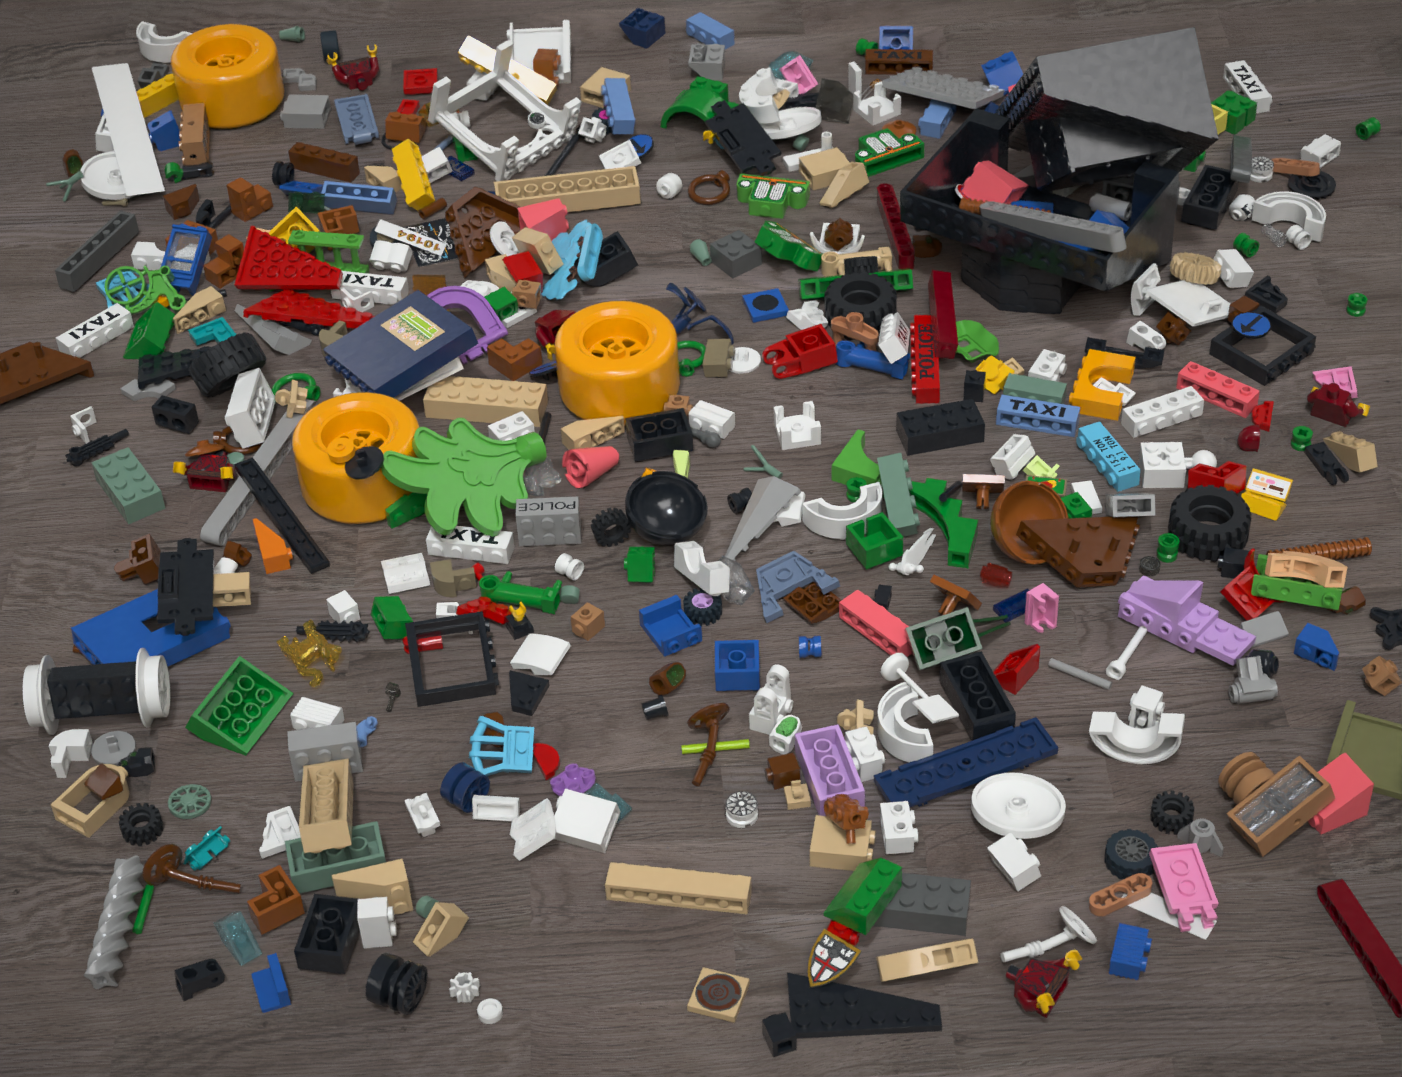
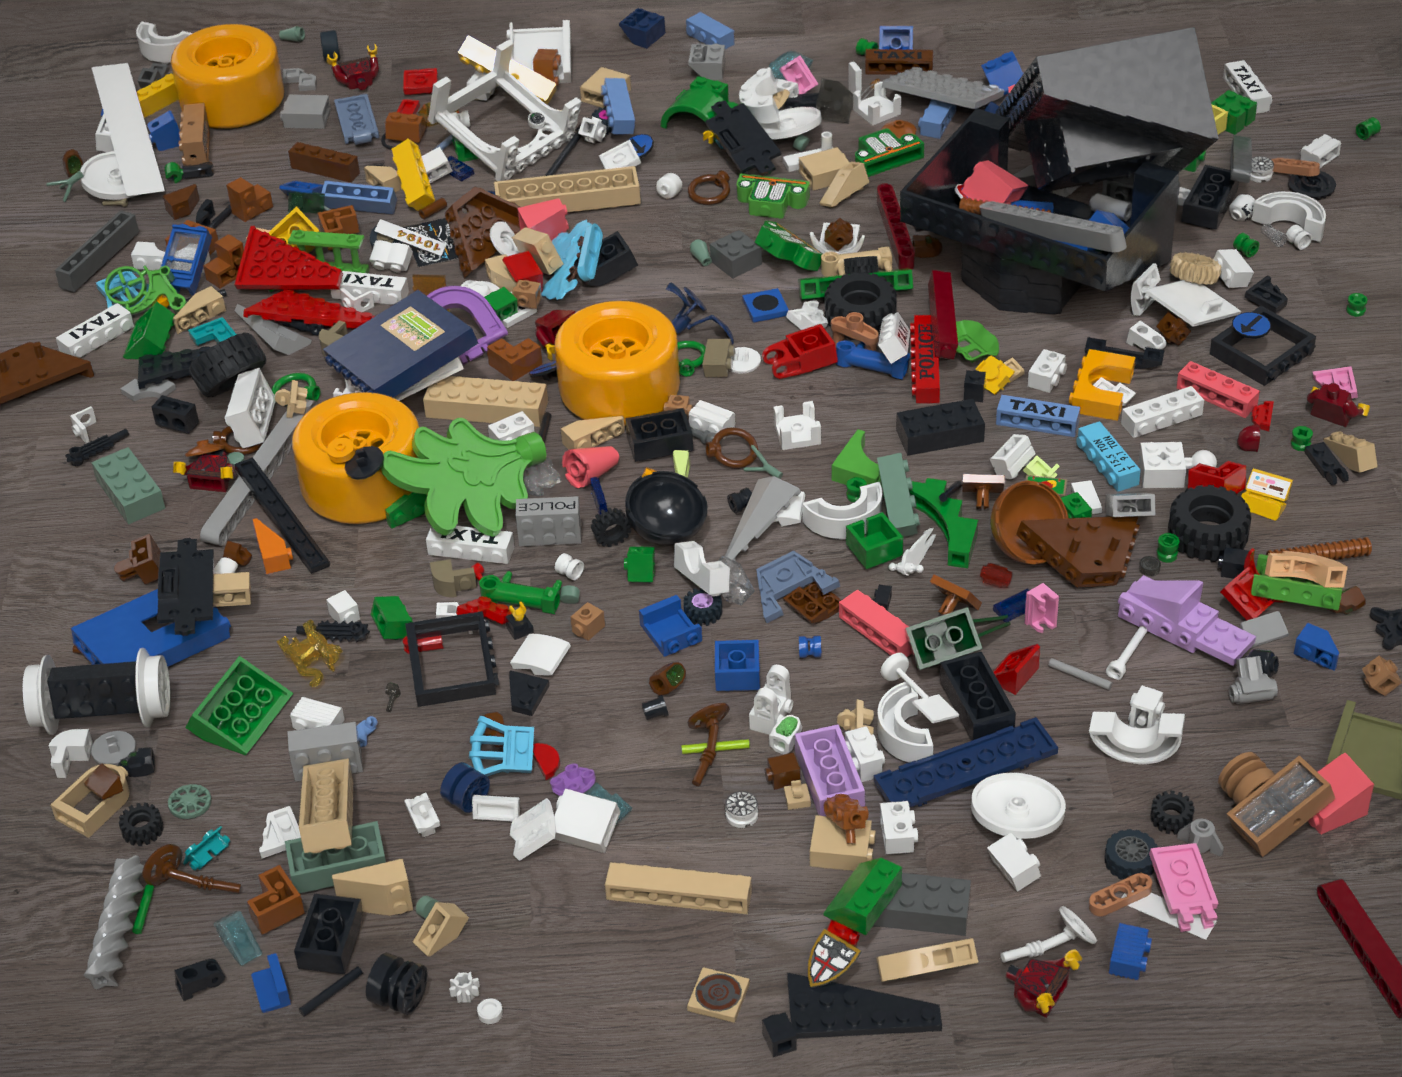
(282, 173): black wheel -> none
(330, 991): none -> black bar
(376, 922): white brick -> none
(405, 573): white slope -> none
(598, 495): none -> clear blue tile
(713, 448): none -> reddish brown piece
(1035, 388): sand green brick -> none
(1241, 305): reddish brown brick -> none

